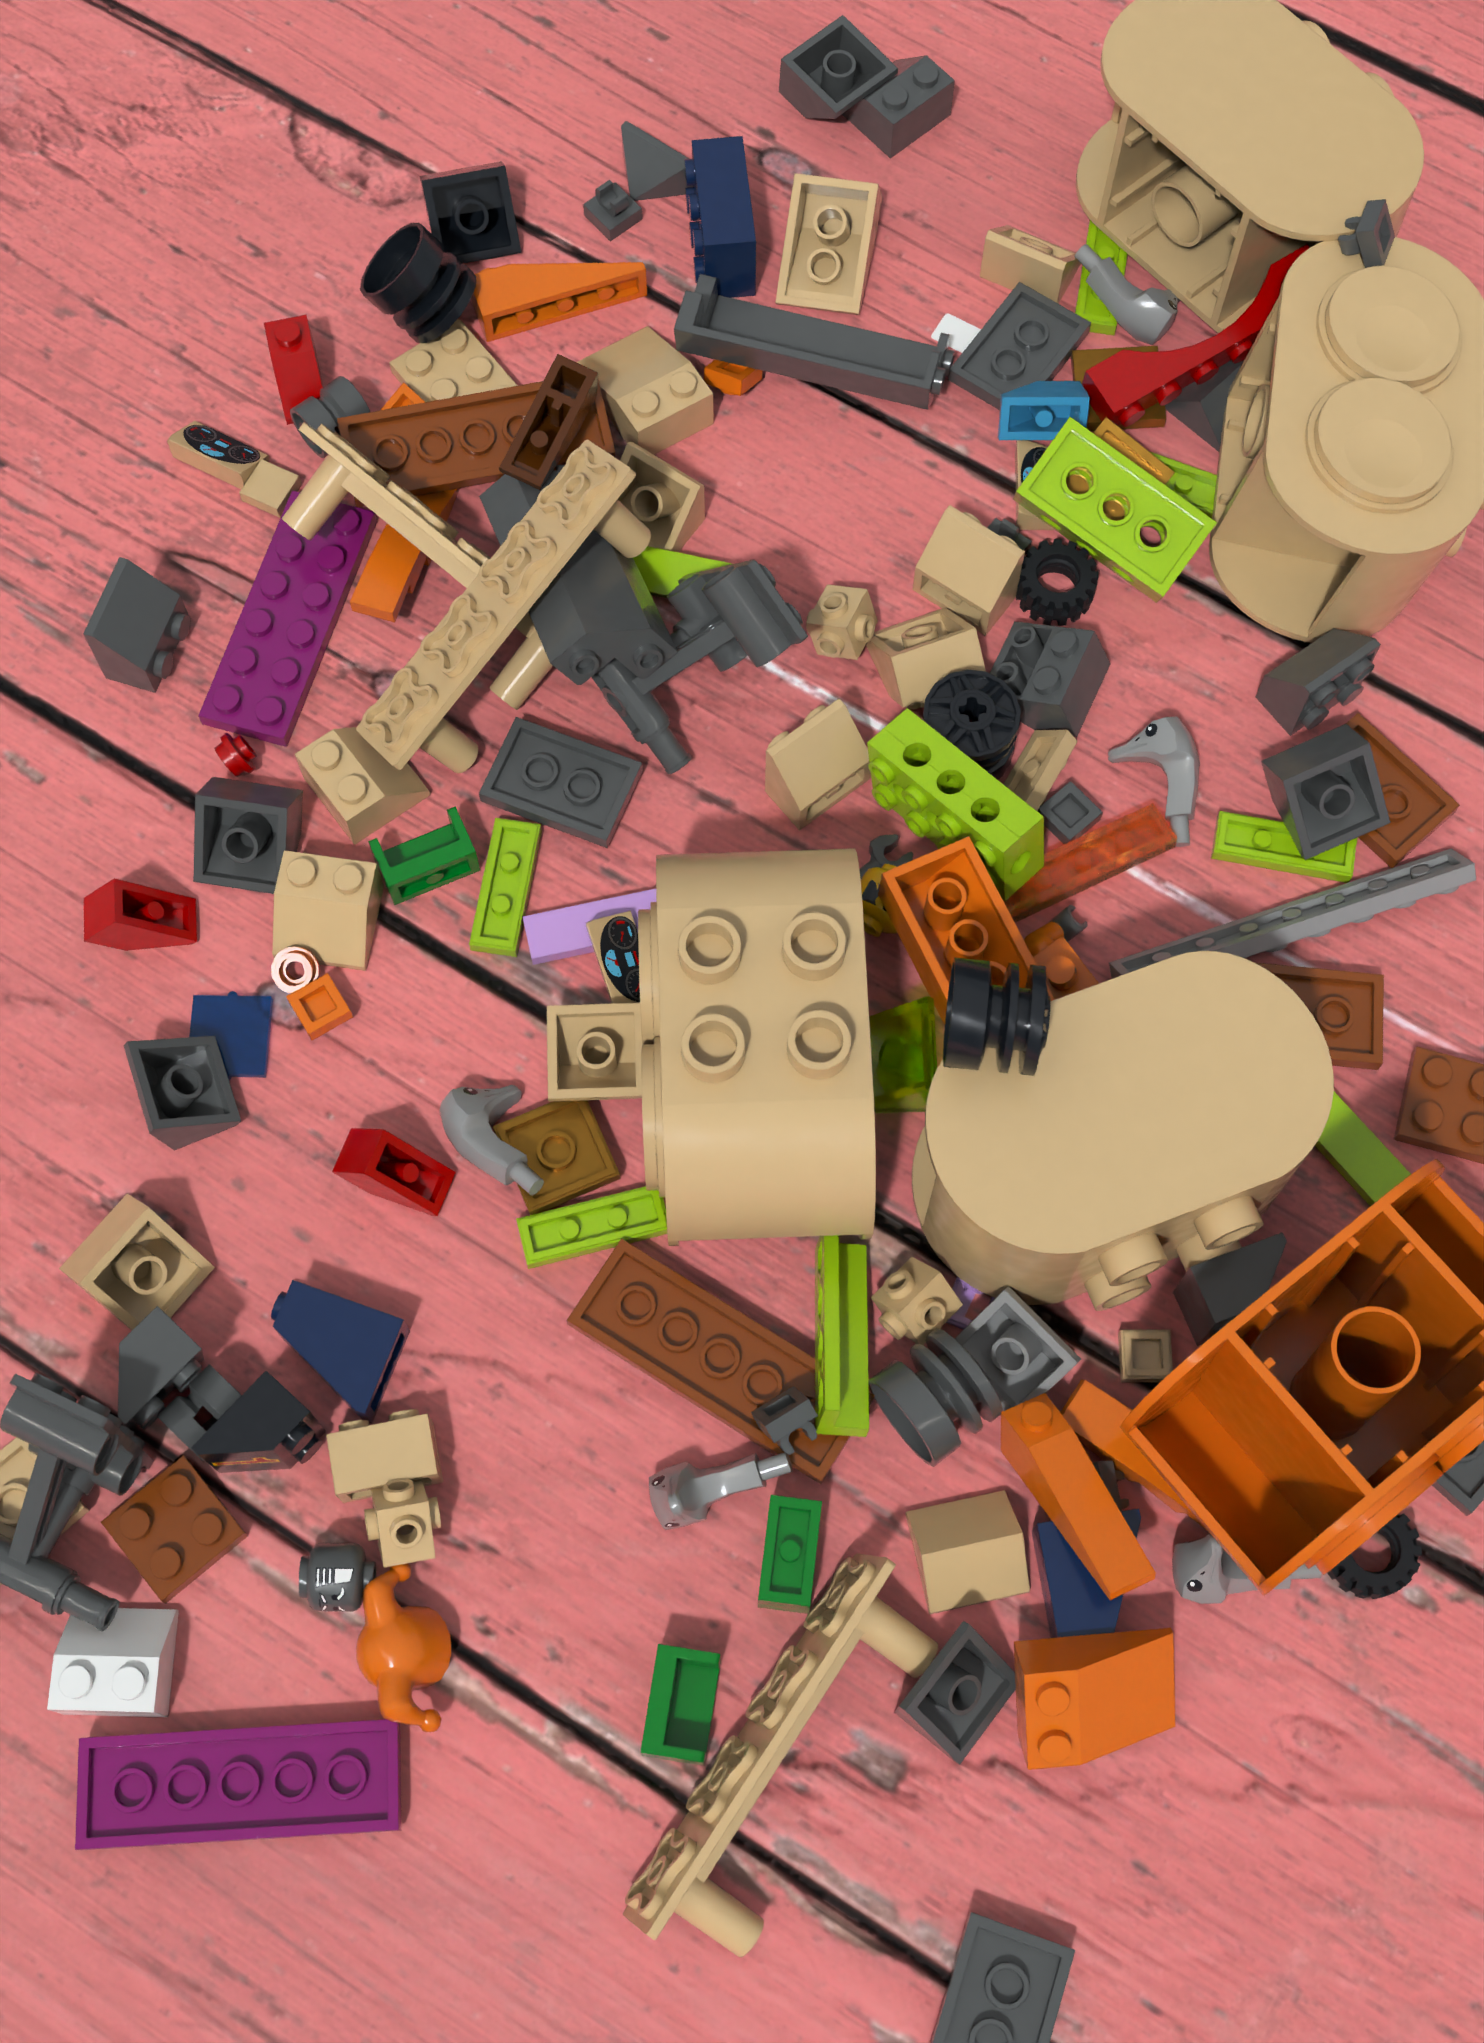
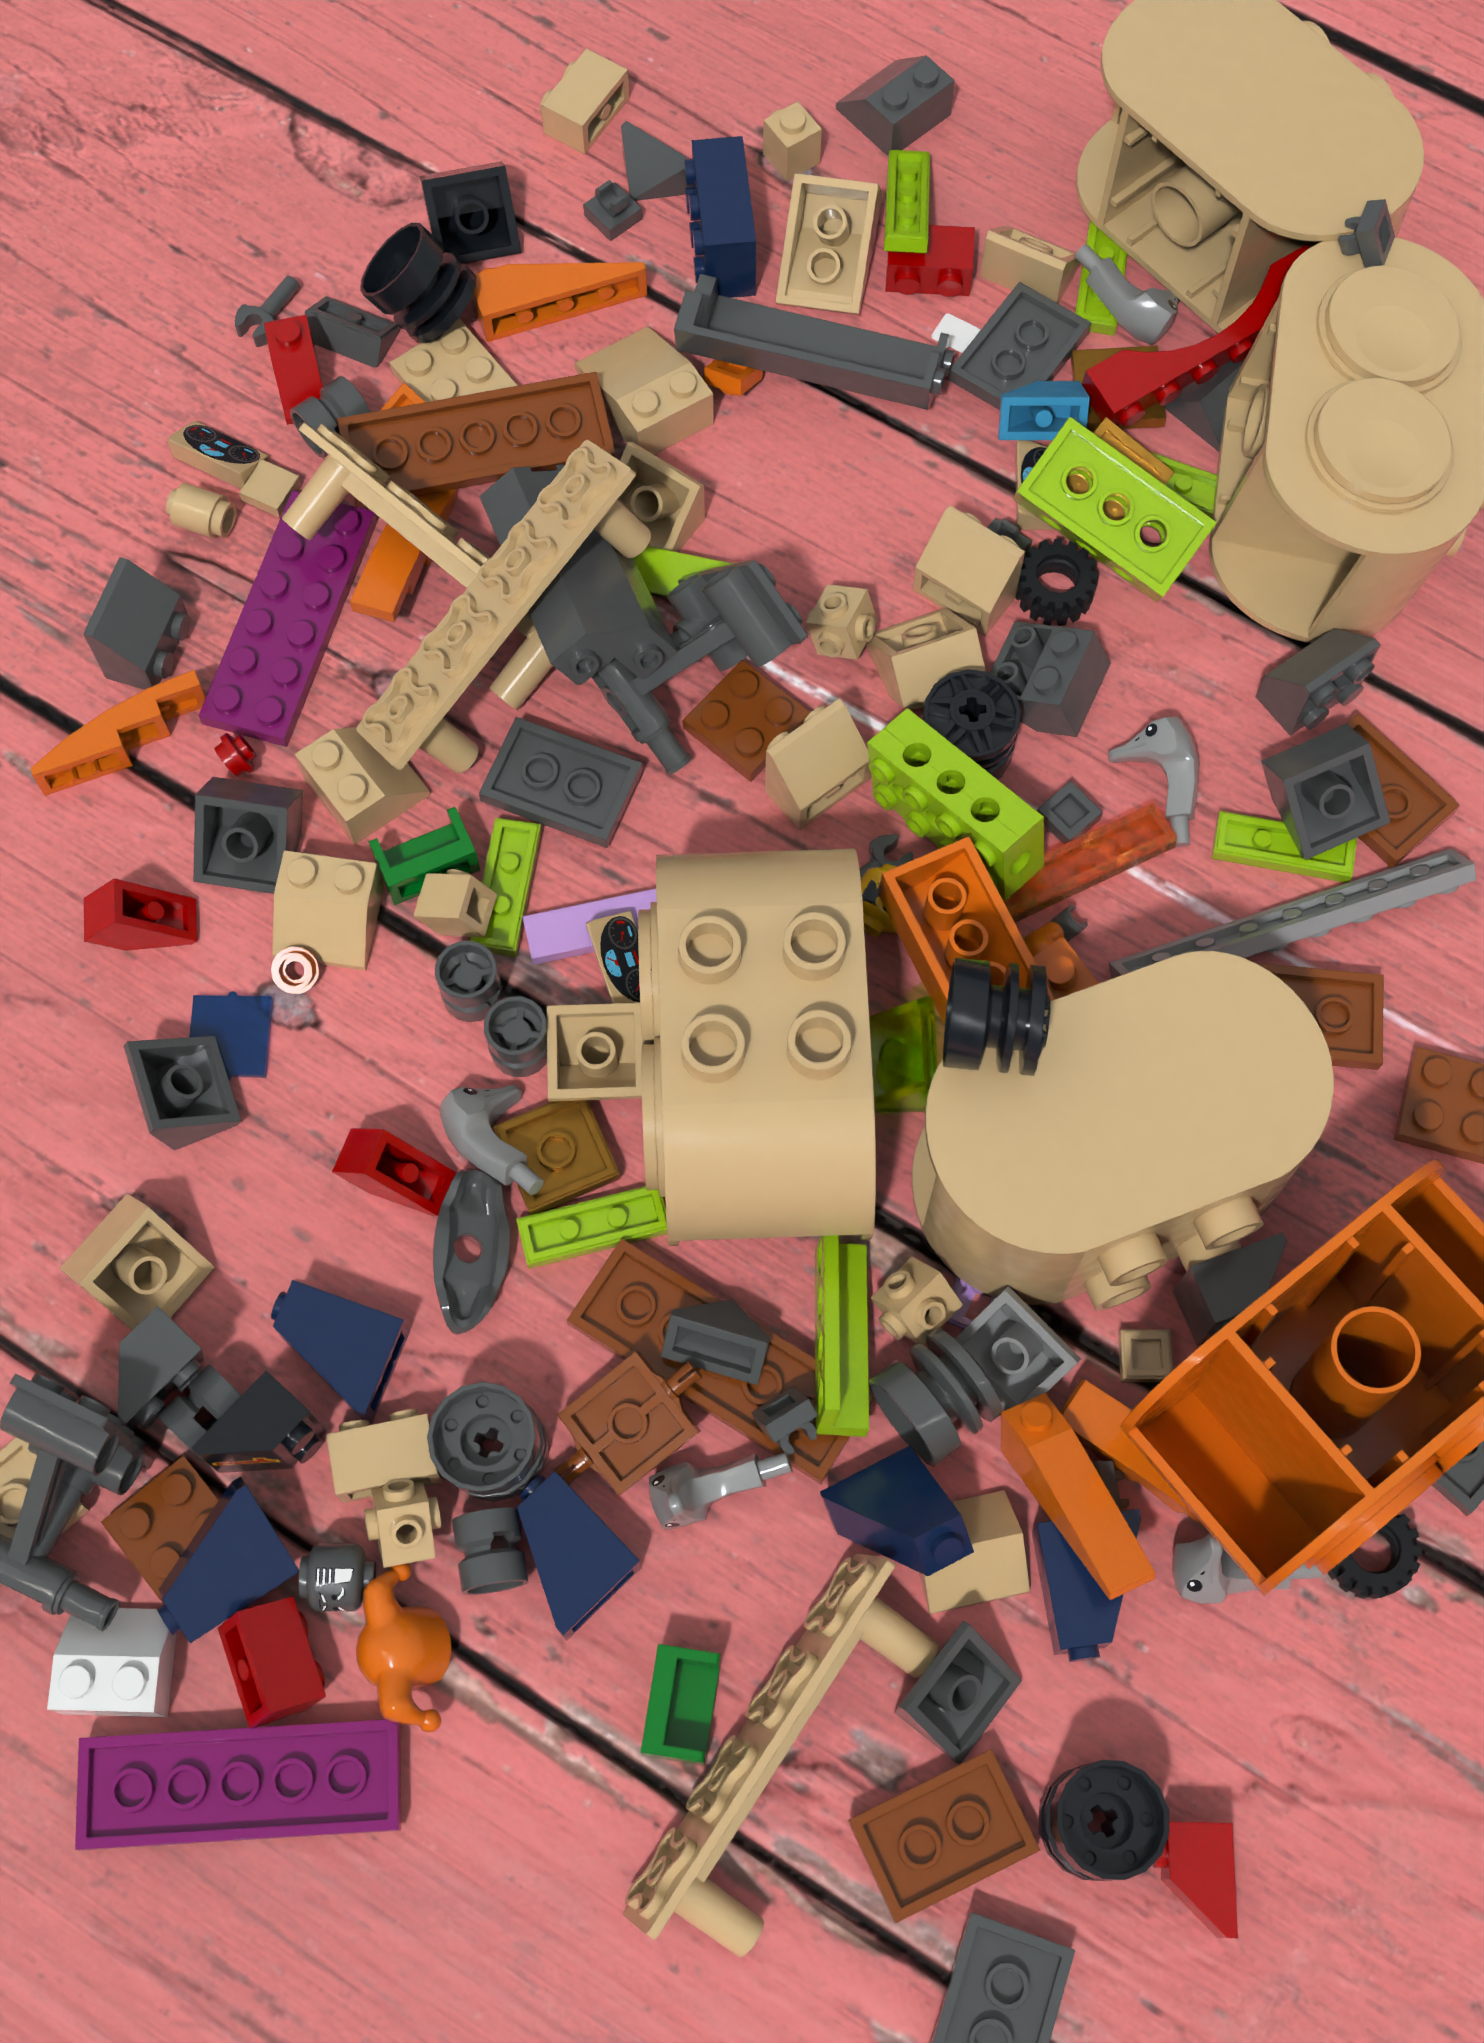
(104, 742): none -> orange slope
(200, 511): none -> tan brick
(224, 1566): none -> dark blue slope
(252, 315): none -> dark grey bar
(272, 1661): none -> red brick
(319, 1006): orange plate -> none
(351, 331): none -> dark grey slope
(455, 904): none -> tan brick
(468, 980): none -> dark grey wheel
(474, 1210): none -> dark grey piece
(488, 1413): none -> dark grey wheel
(489, 1551): none -> dark grey wheel
(517, 1036): none -> dark grey wheel
(551, 422): reddish brown slope -> none
(573, 1552): none -> dark blue slope
(584, 101): none -> tan brick
(628, 1422): none -> dark orange plate
(717, 1340): none -> dark grey slope
(743, 719): none -> dark orange plate
(789, 1554): green panel -> none
(792, 141): none -> tan brick
(833, 71): dark grey slope -> none
(899, 1514): none -> dark blue slope
(907, 201): none -> lime tile
(940, 271): none -> red brick
(943, 1836): none -> dark orange plate
(1040, 765): tan plate -> none
(1092, 1694): orange slope -> none
(1131, 1834): none -> black wheel
(1201, 1872): none -> red slope
(1359, 1154): lime tile -> none

